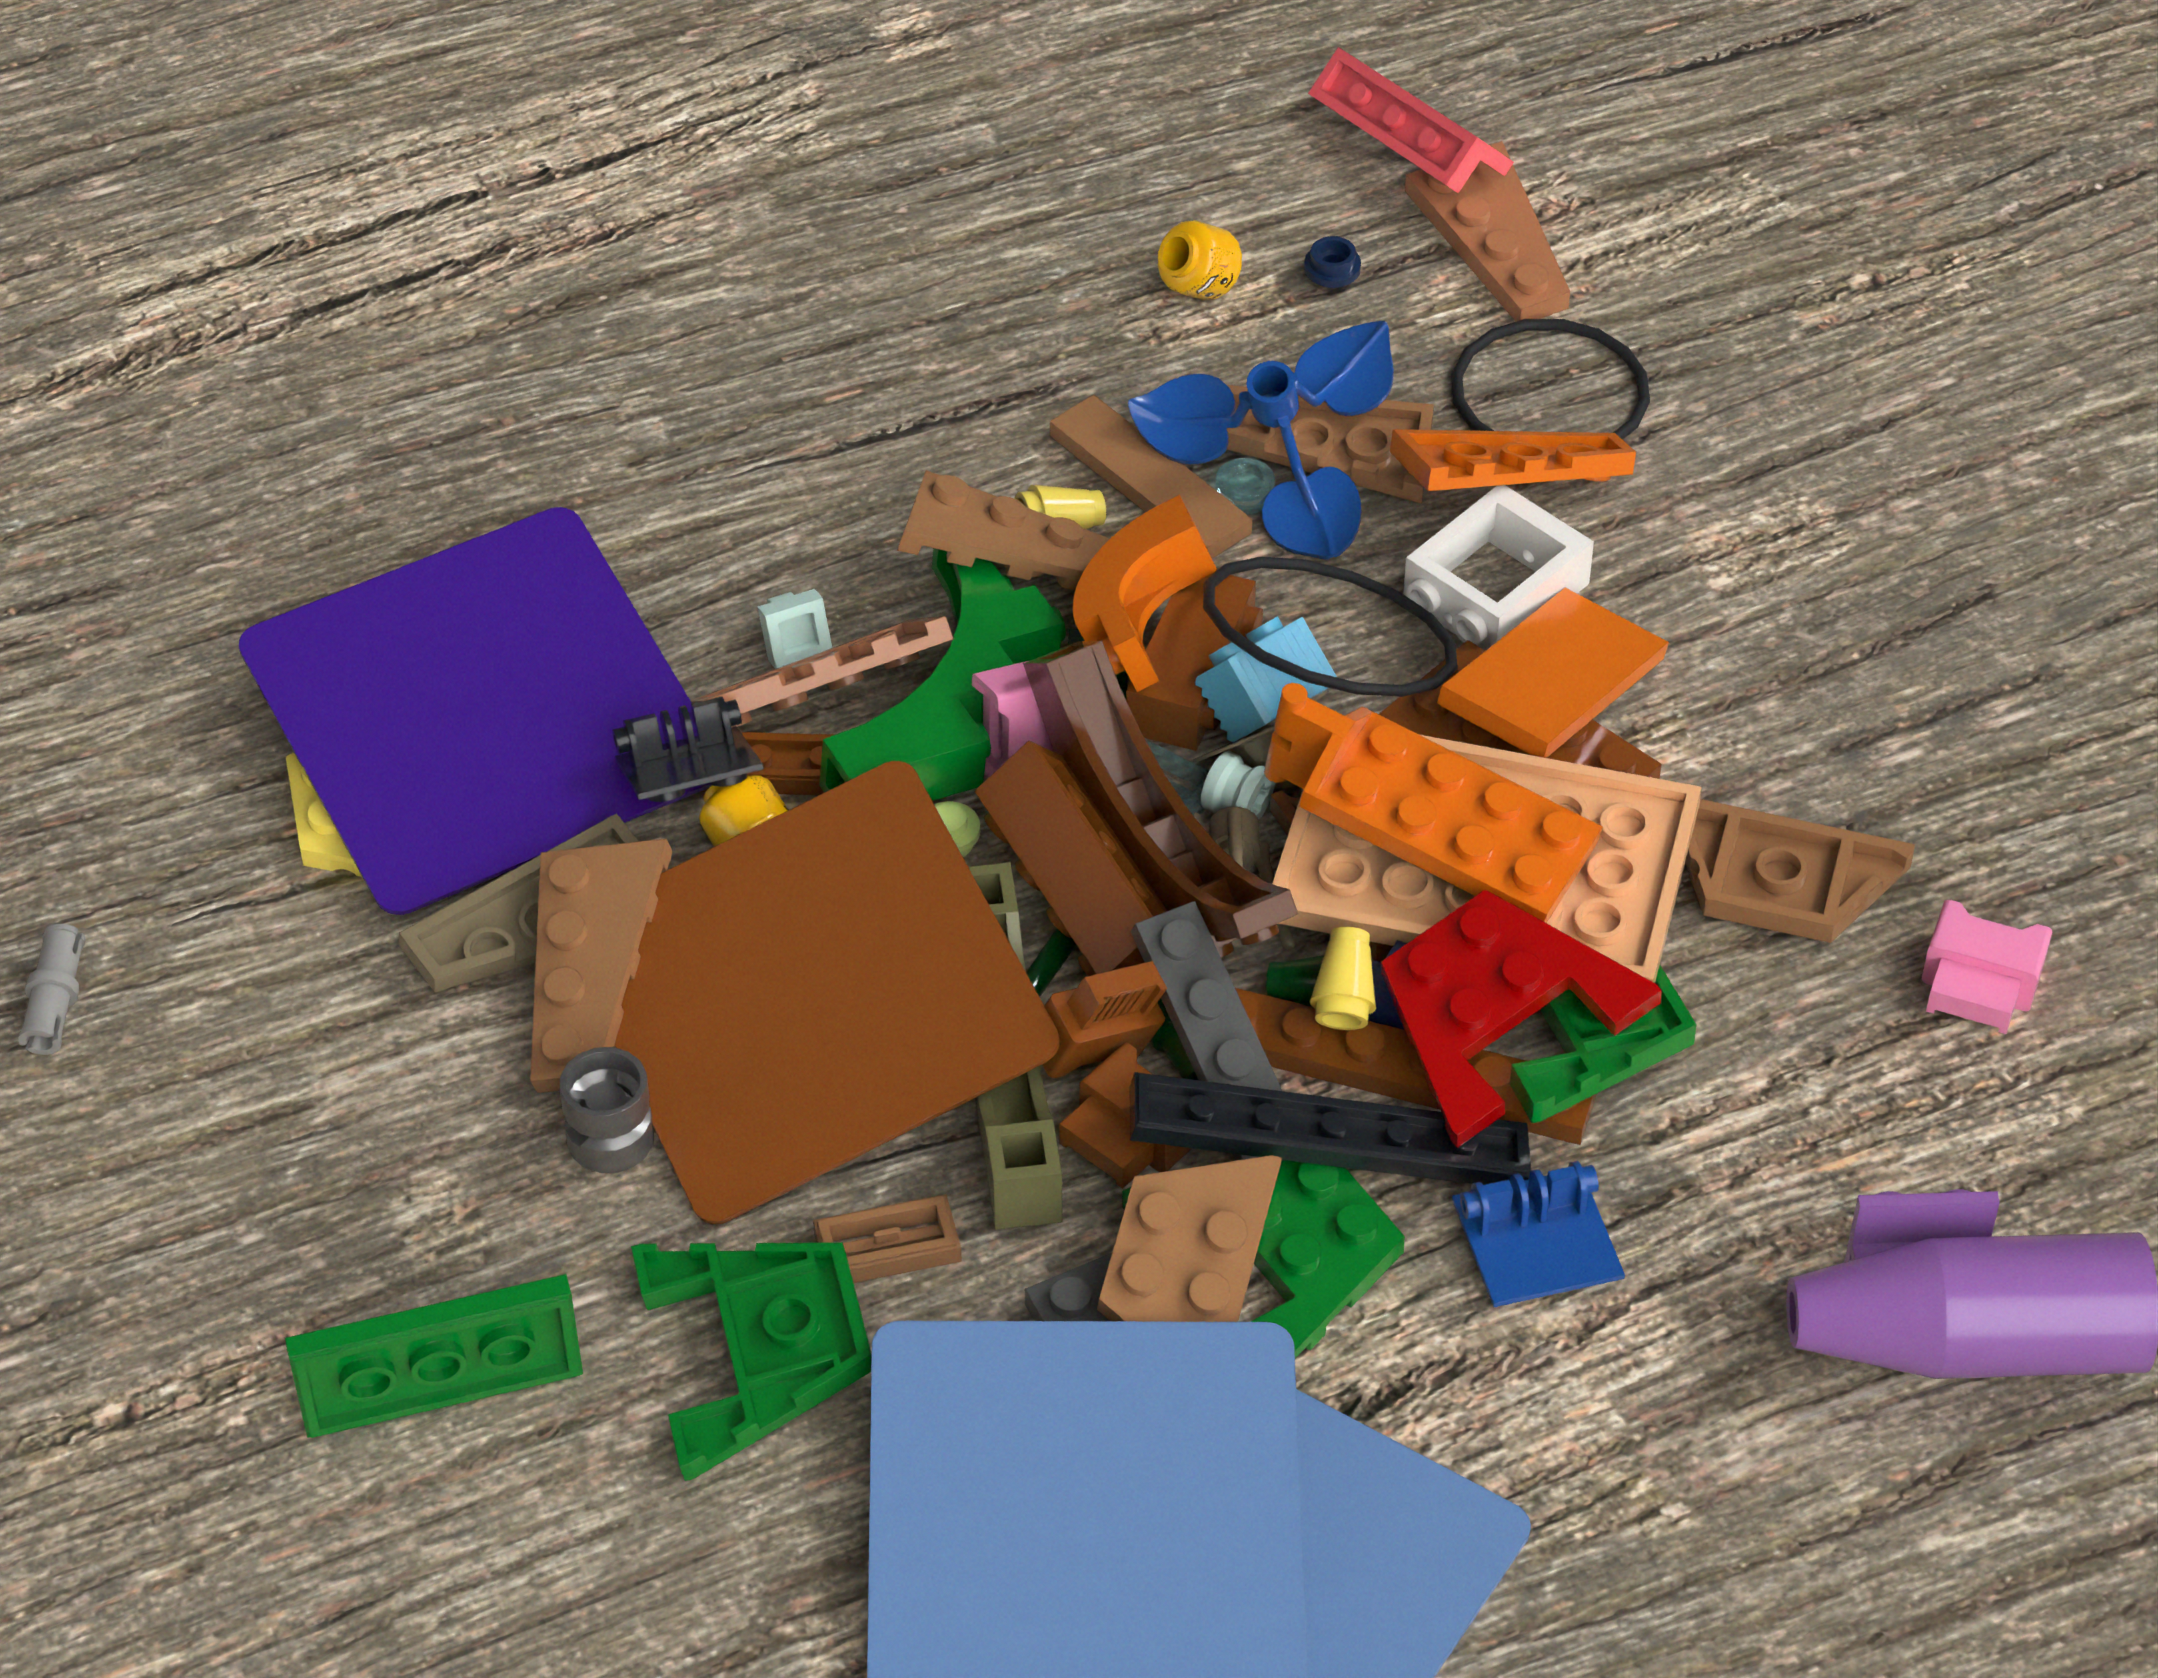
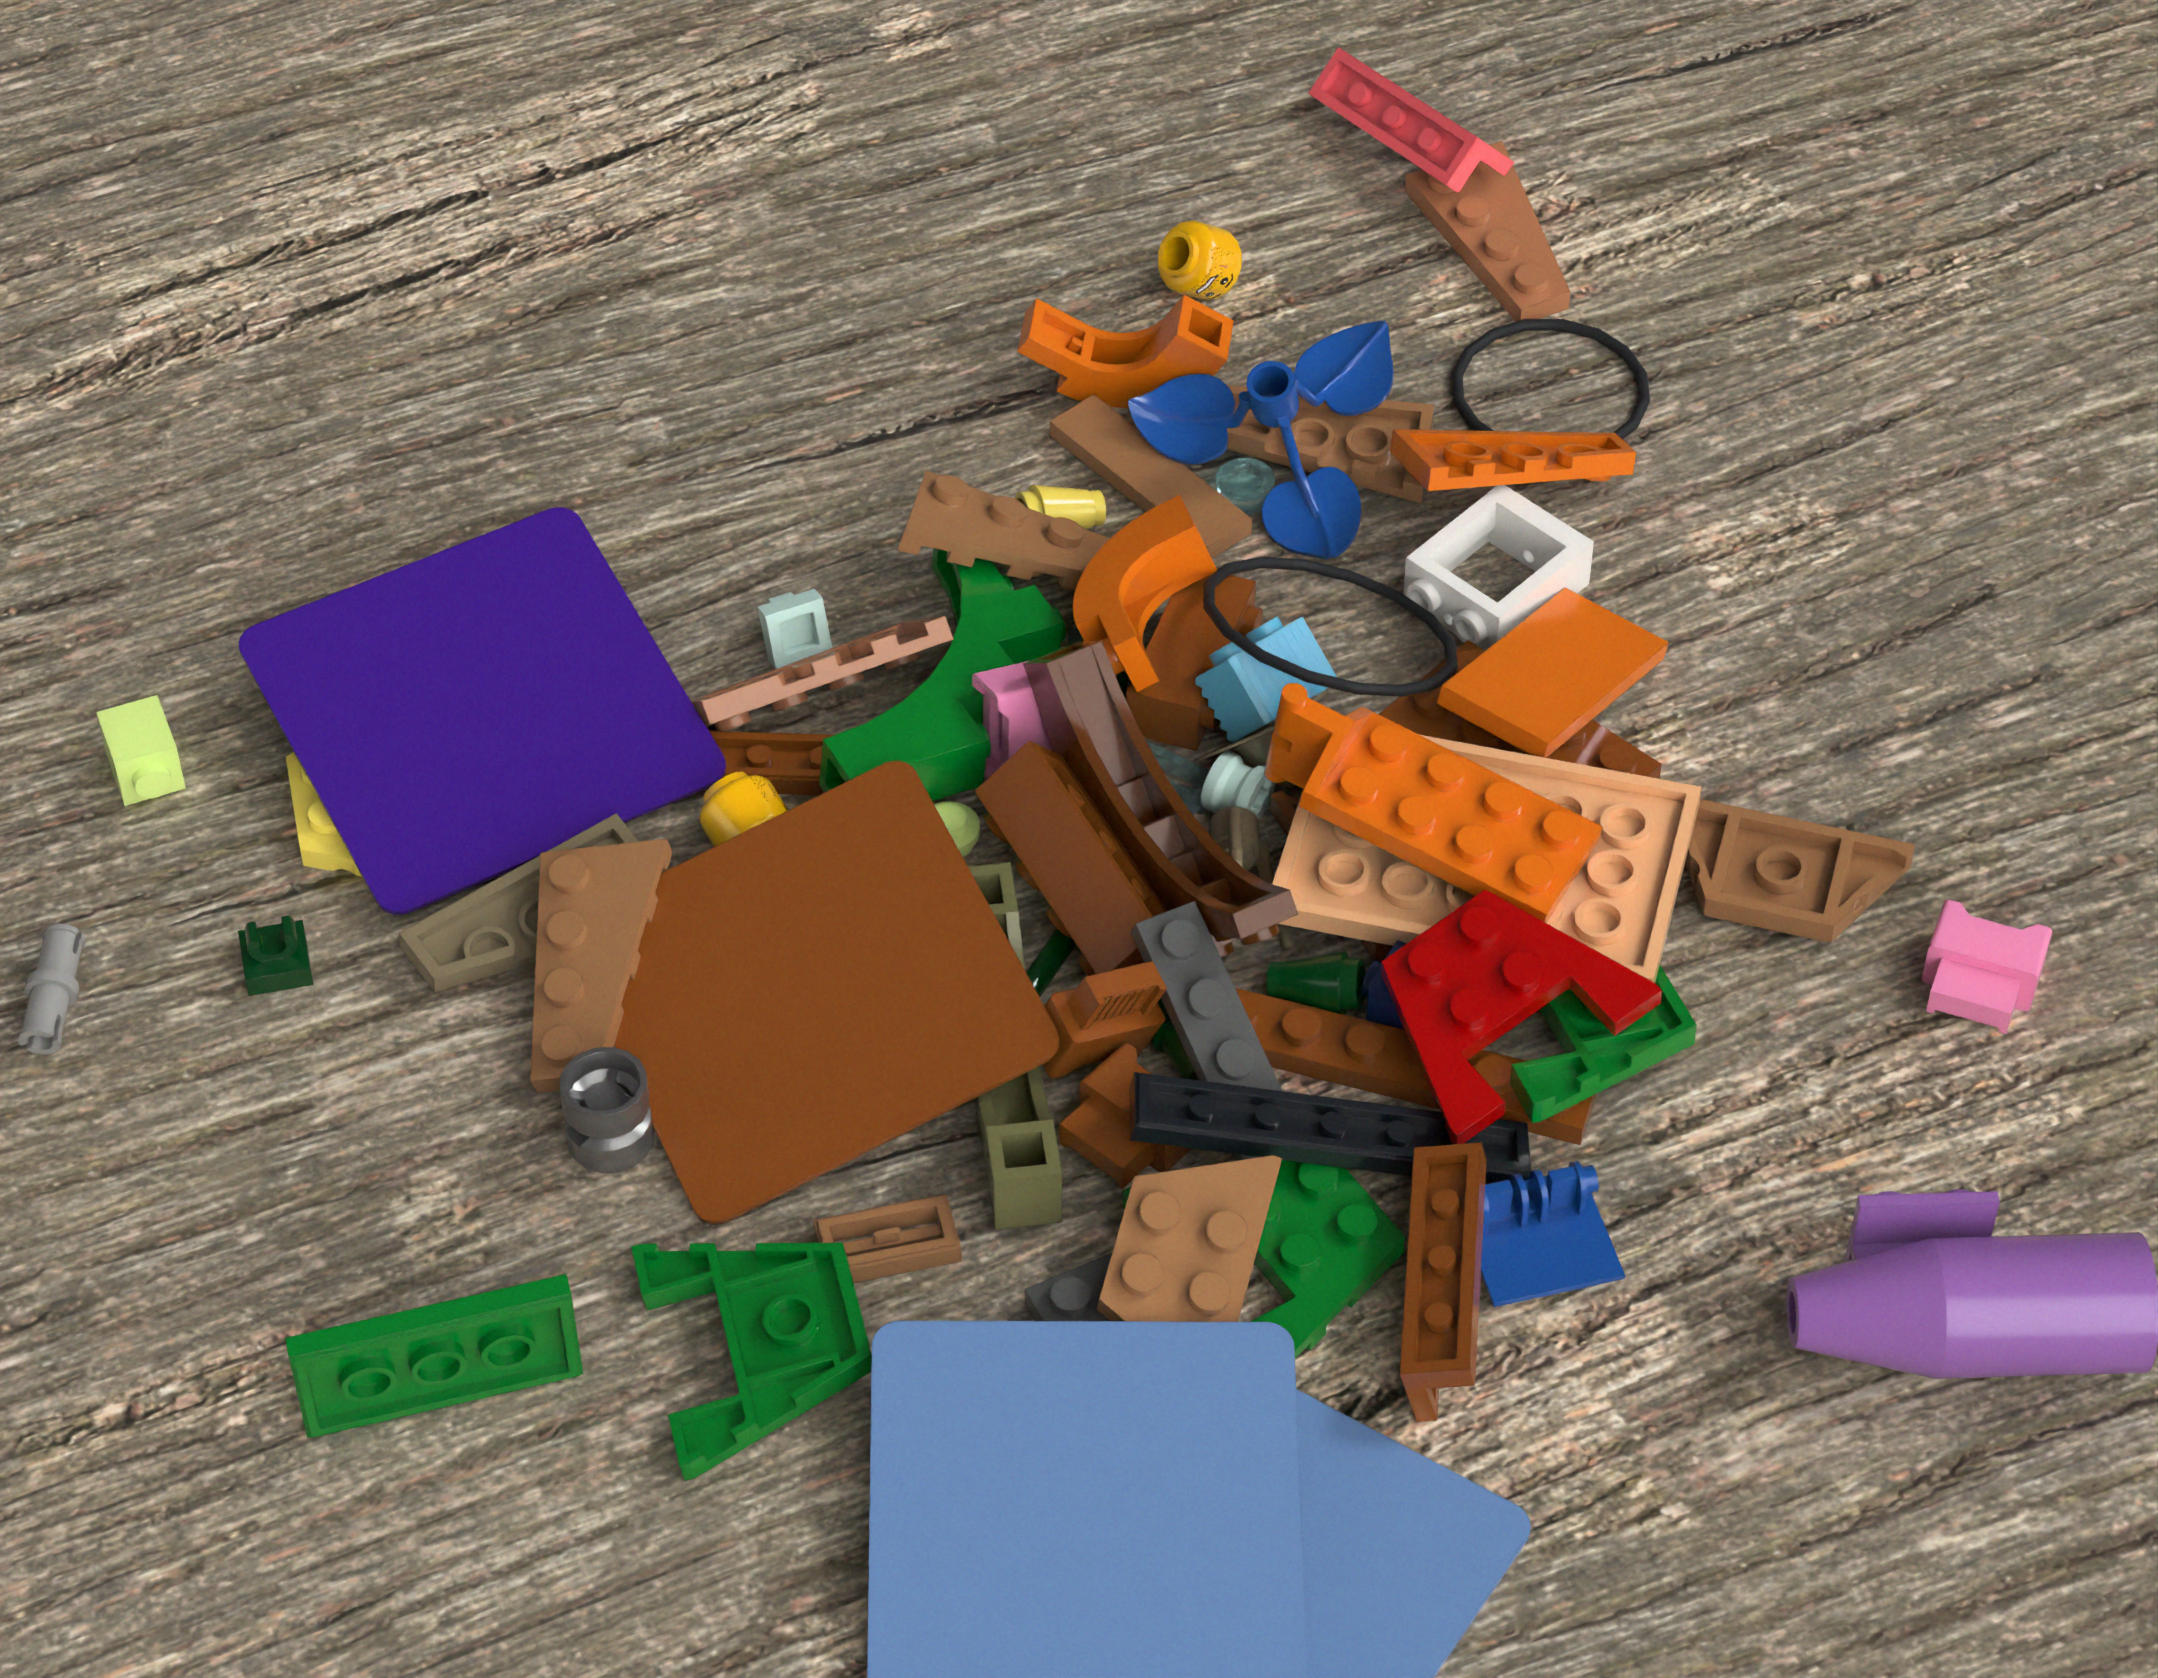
(141, 750): none -> yellowish green brick
(275, 956): none -> dark green tile
(665, 770): black hinge -> none
(1129, 363): none -> orange arch
(1332, 262): dark blue plate -> none
(1345, 981): light yellow cone -> none
(1442, 1273): none -> dark orange fence

